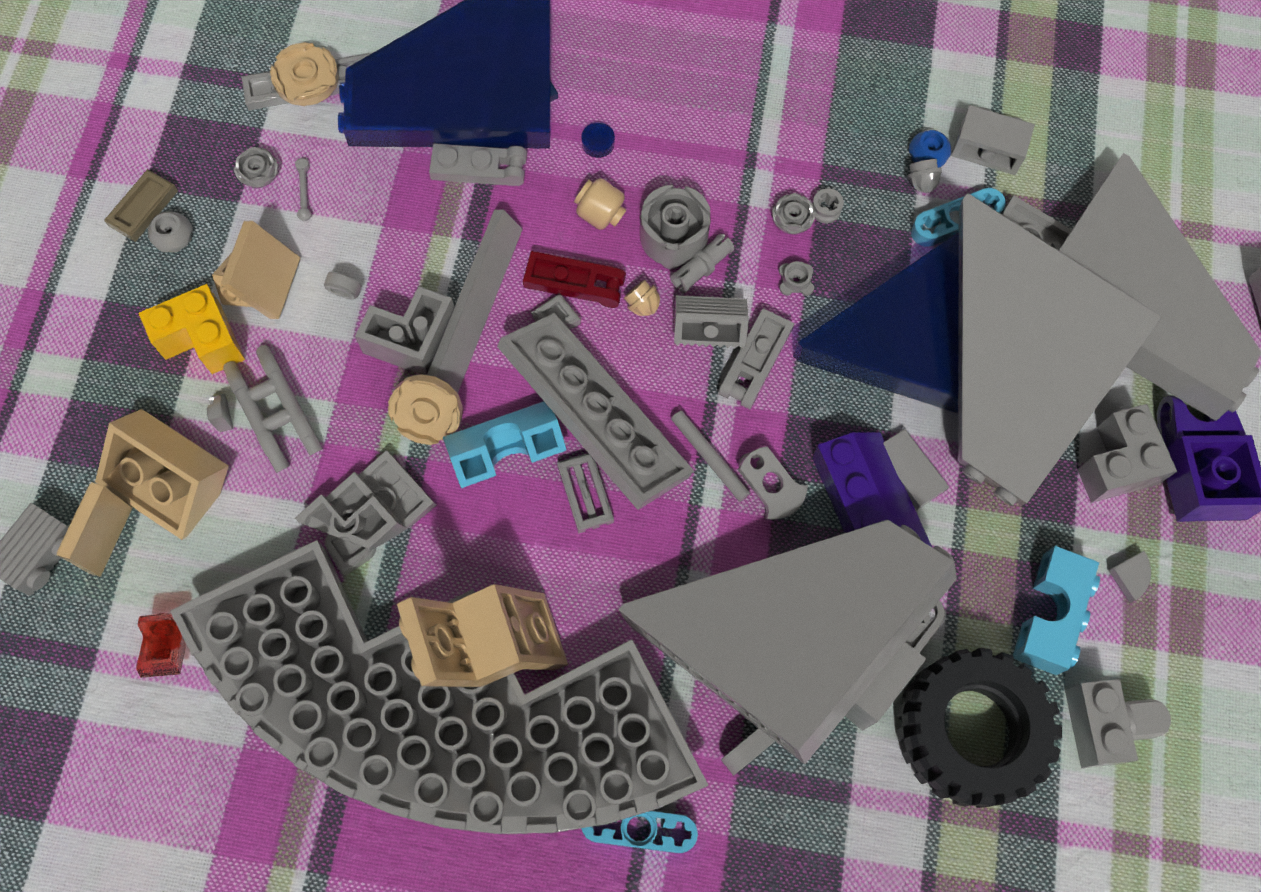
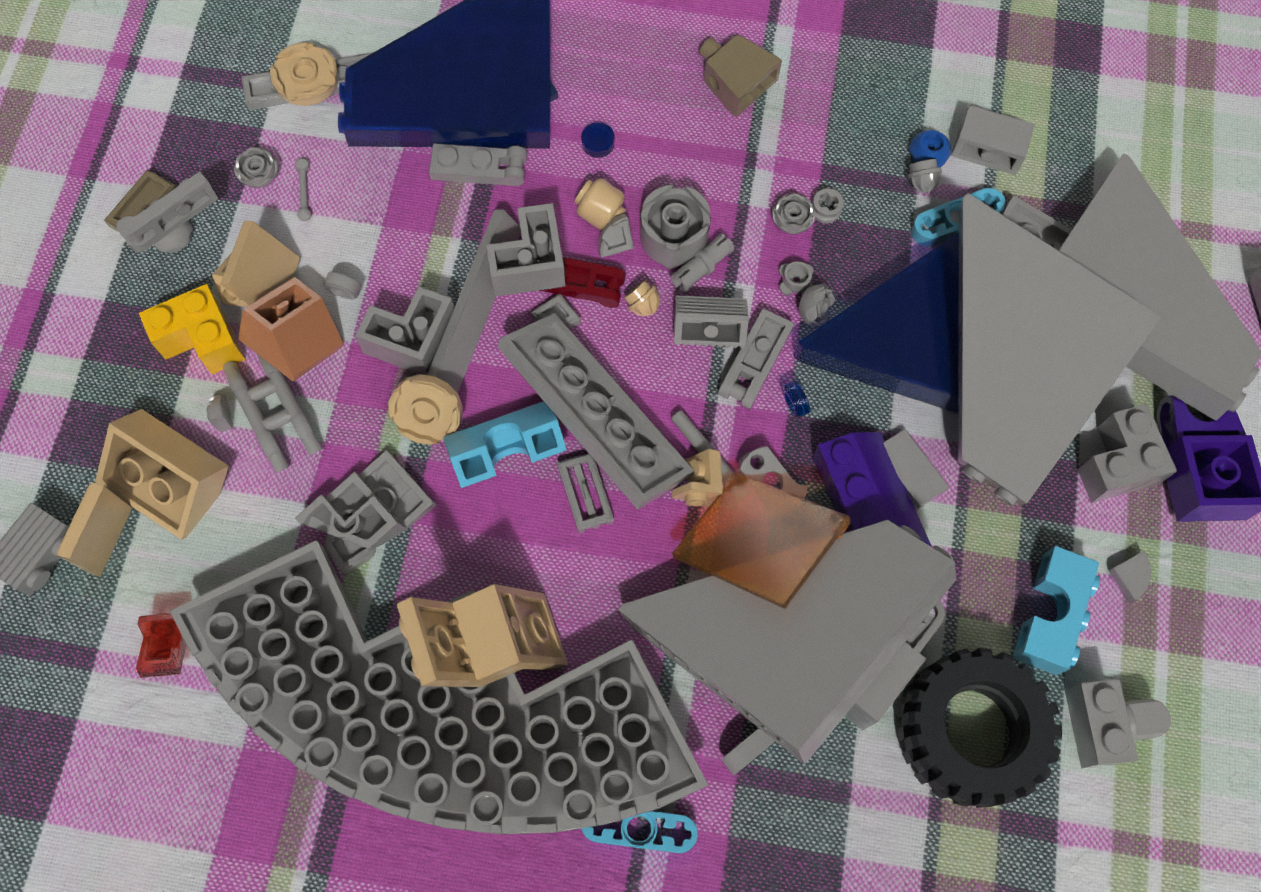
(167, 213): none -> light grey plate
(290, 329): none -> nougat slope
(531, 262): none -> light grey brick
(615, 237): none -> light grey tile
(704, 481): none -> tan bracket
(738, 72): none -> dark tan torso
(761, 539): none -> clear orange piece
(796, 399): none -> clear blue tile
(815, 304): none -> light grey plate

